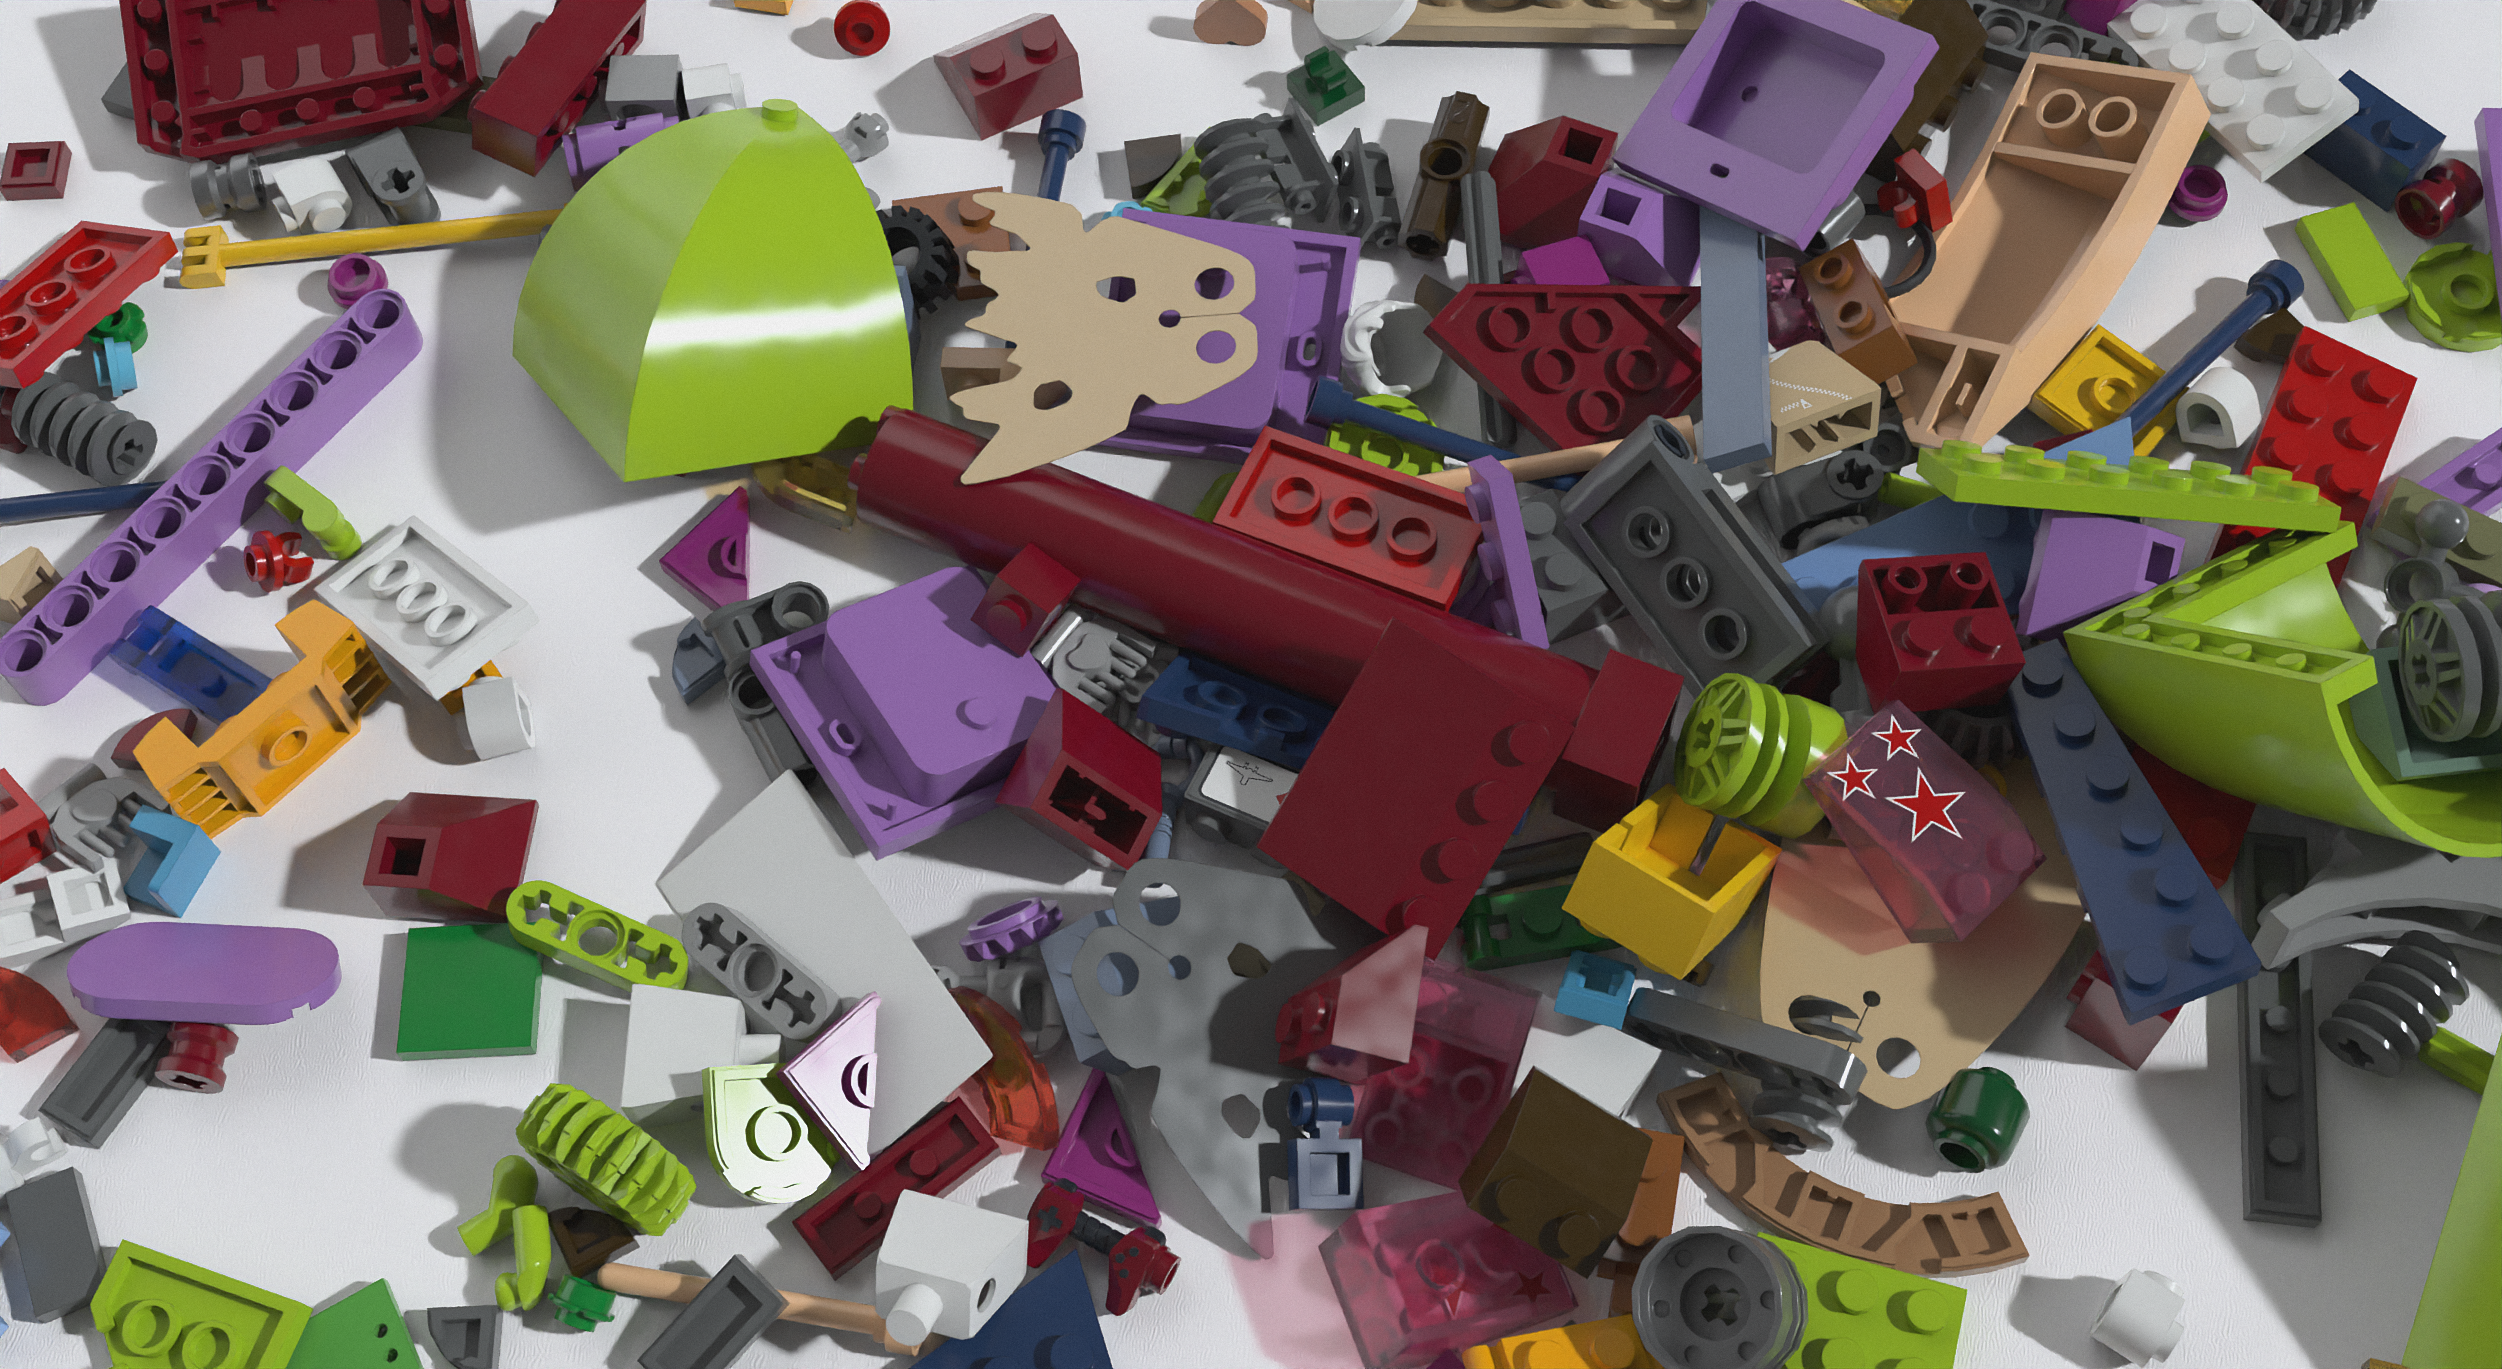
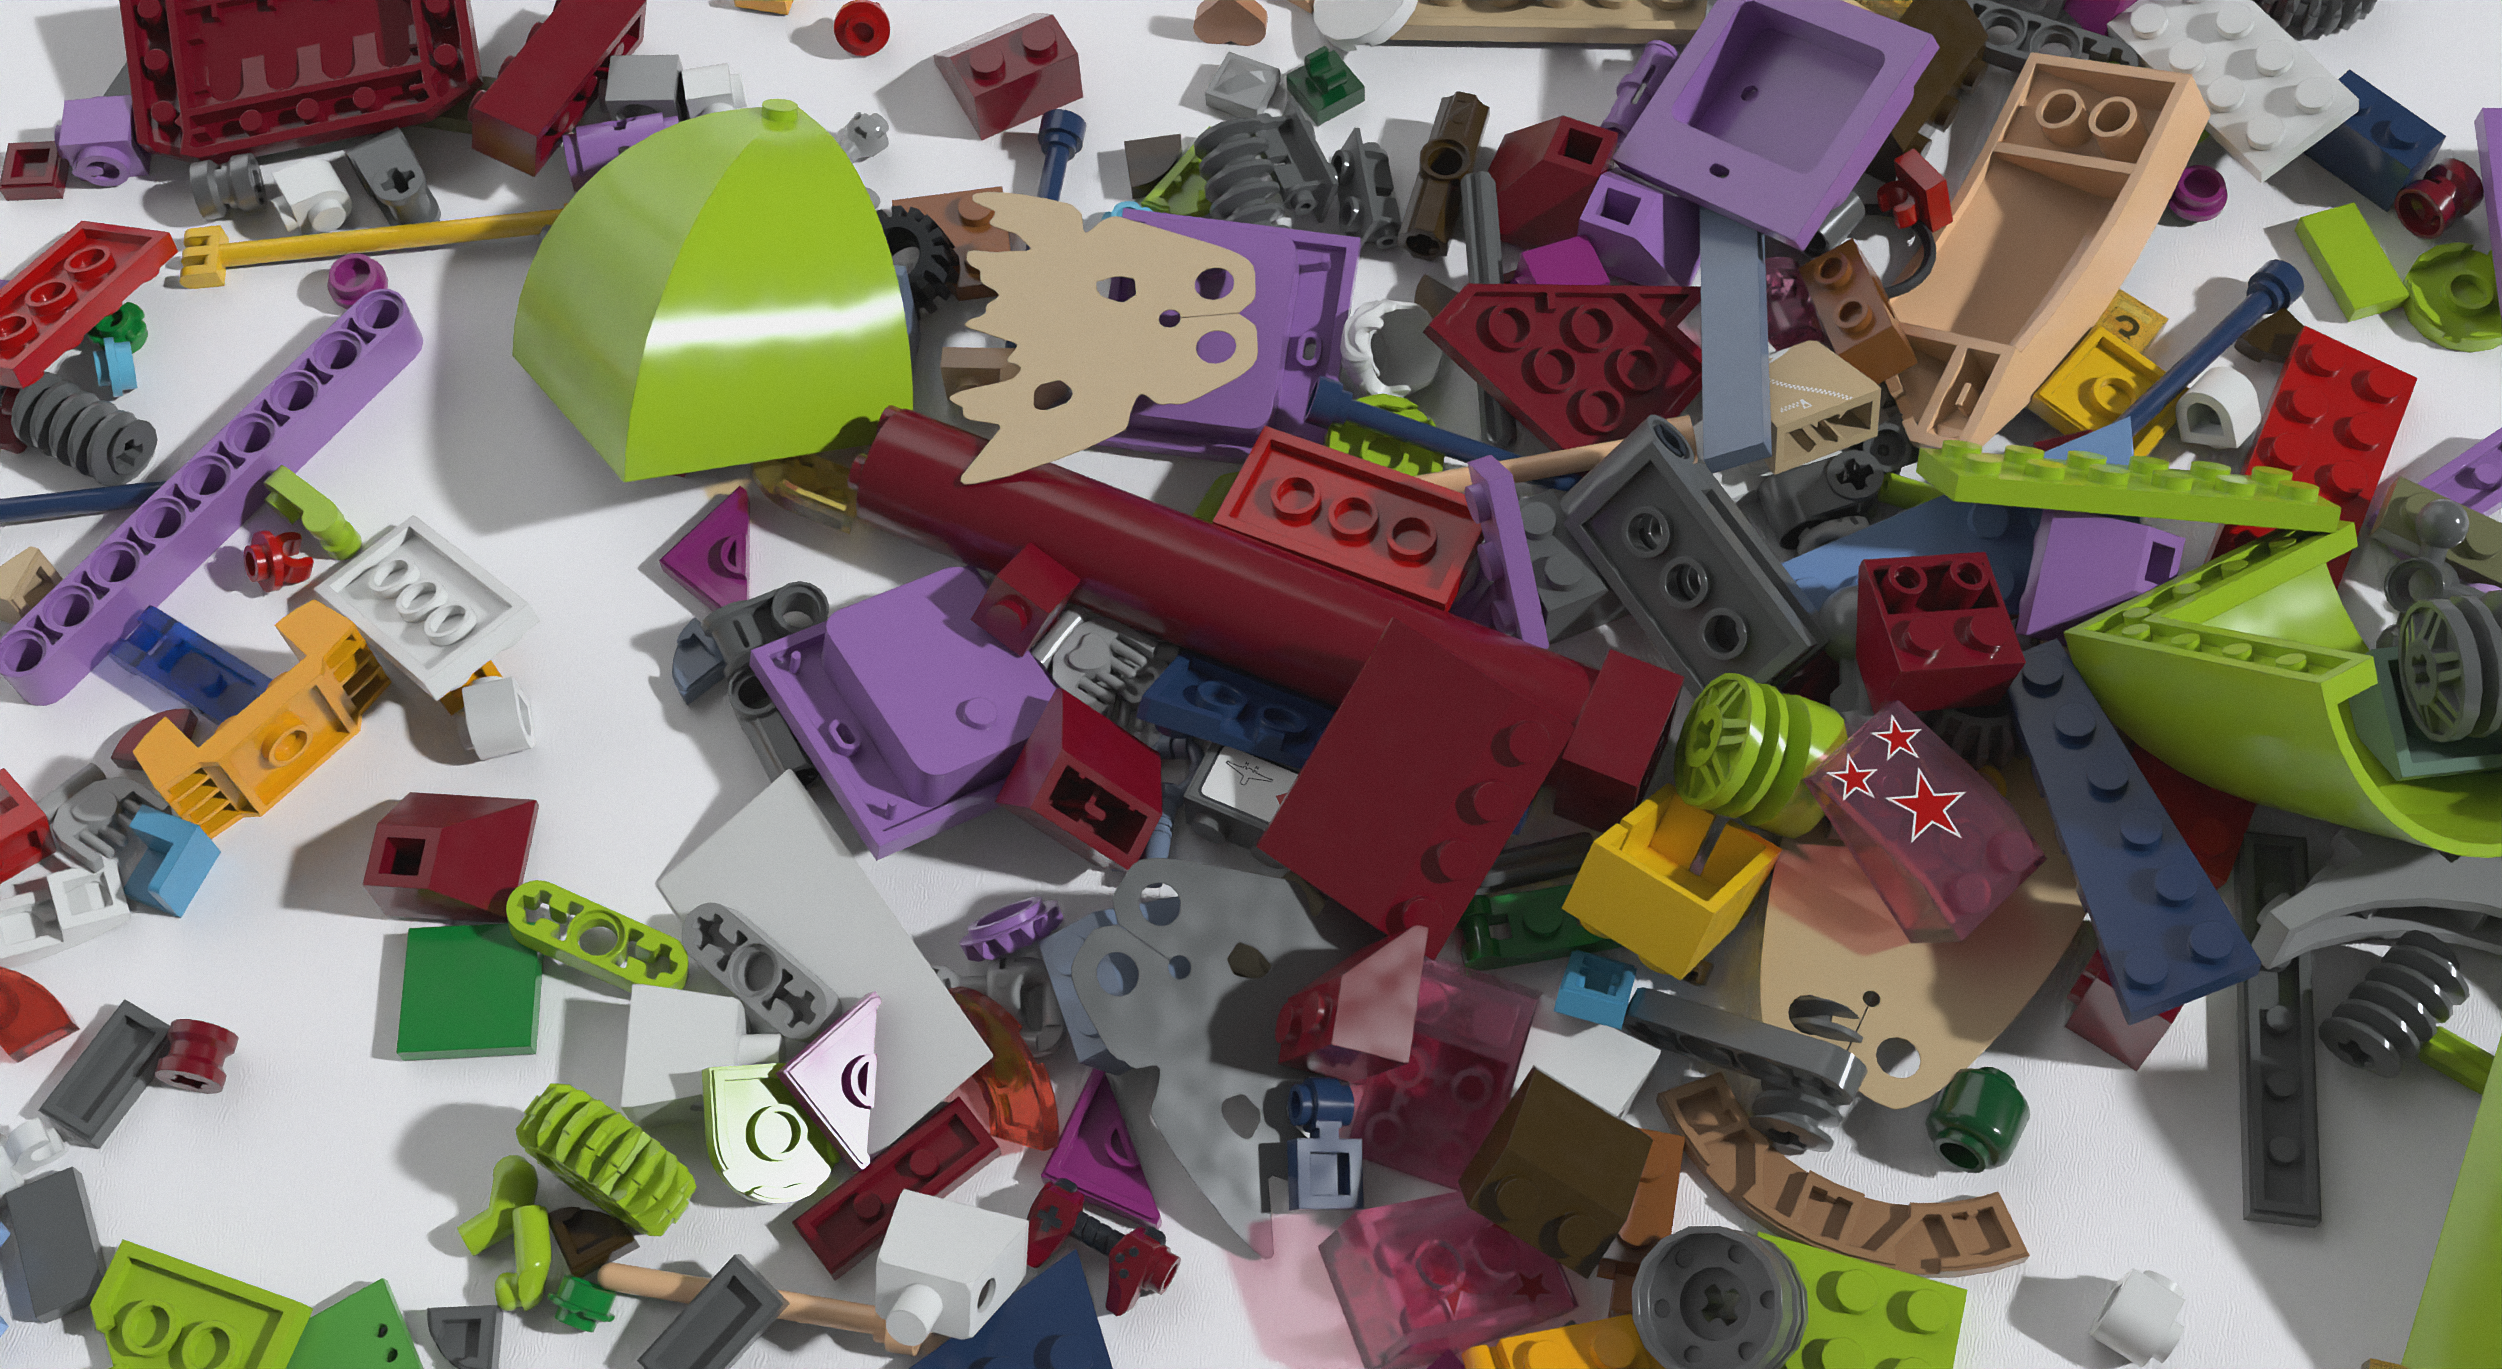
(101, 140): none -> medium lavender brick
(204, 973): medium lavender tile -> none
(1242, 86): none -> light grey tile
(1651, 70): none -> medium lavender pin
(2132, 321): none -> clear yellow tile

